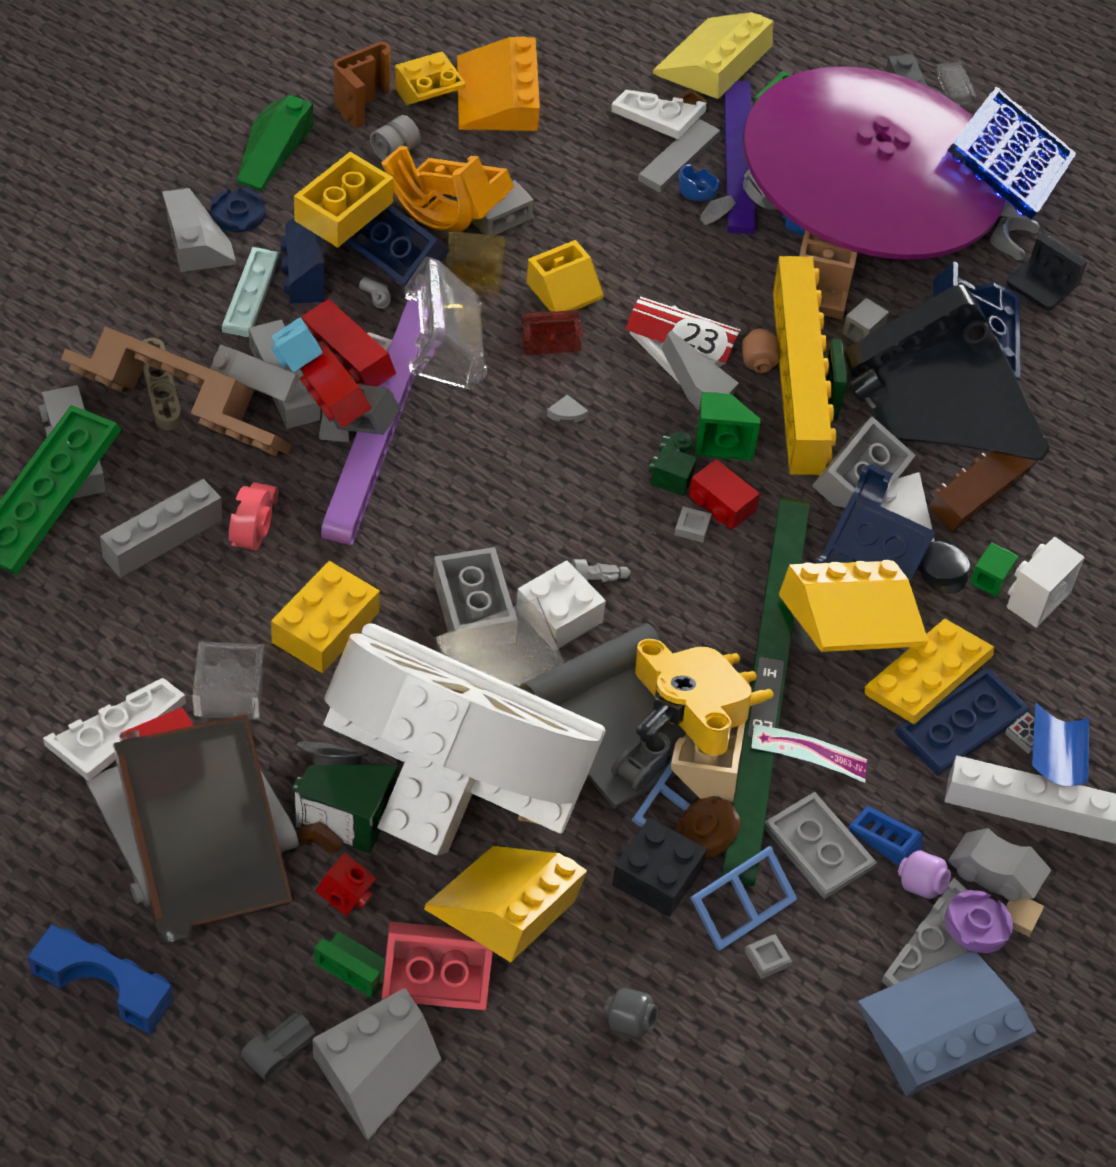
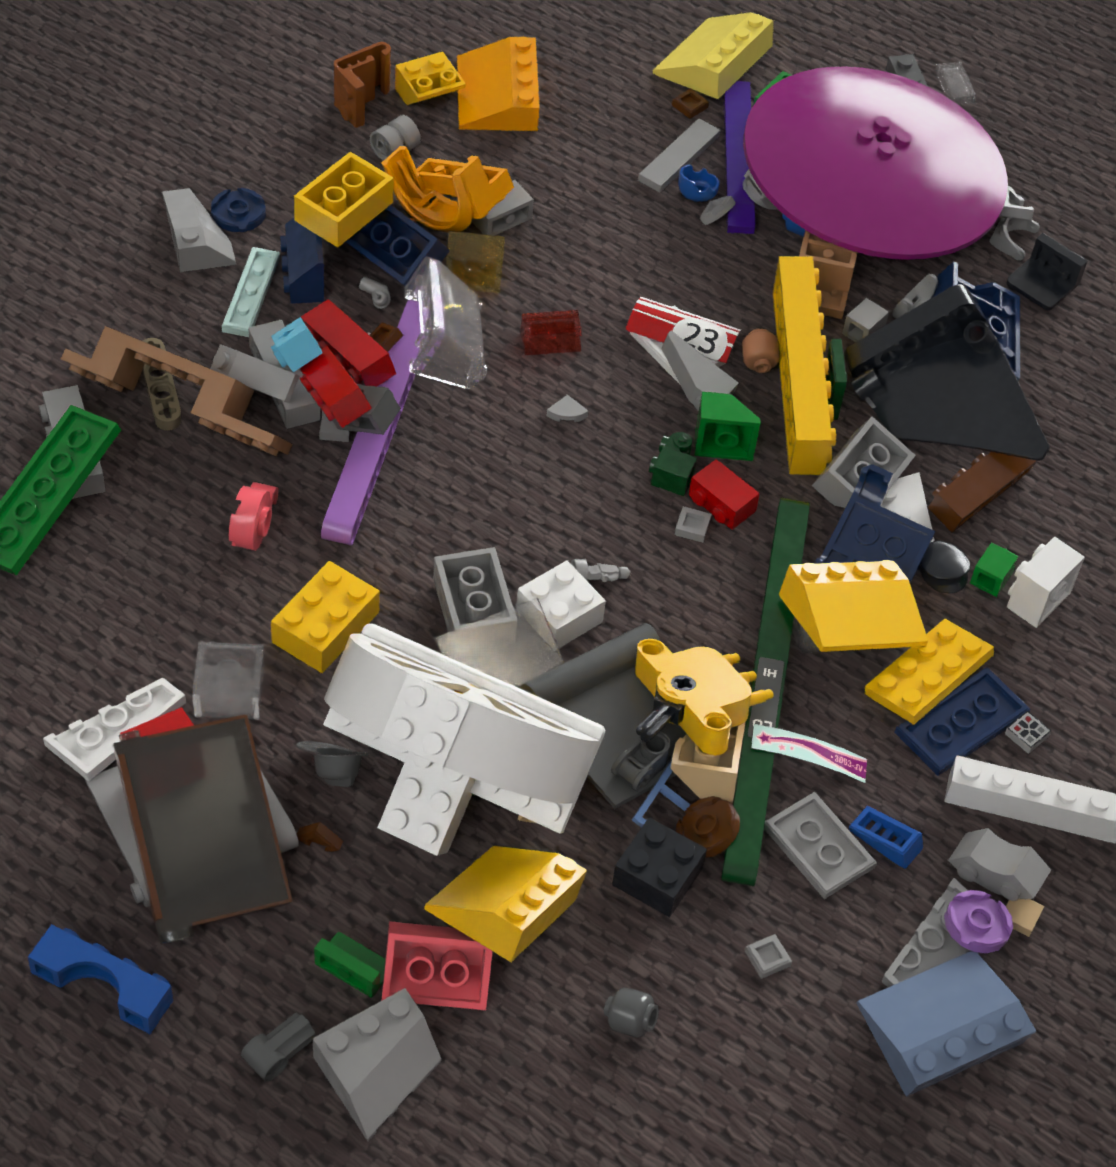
(161, 528): light grey brick -> none
(274, 139): green wedge -> none
(345, 800): dark green slope -> none
(346, 885): red brick -> none
(386, 335): none -> reddish brown tile
(564, 278): yellow slope -> none
(661, 115): white wing -> none
(755, 919): medium blue window -> none
(918, 295): none -> light grey helmet
(924, 874): lavender head -> none
(1012, 153): clear blue plate -> none
(1060, 749): blue sticker -> none

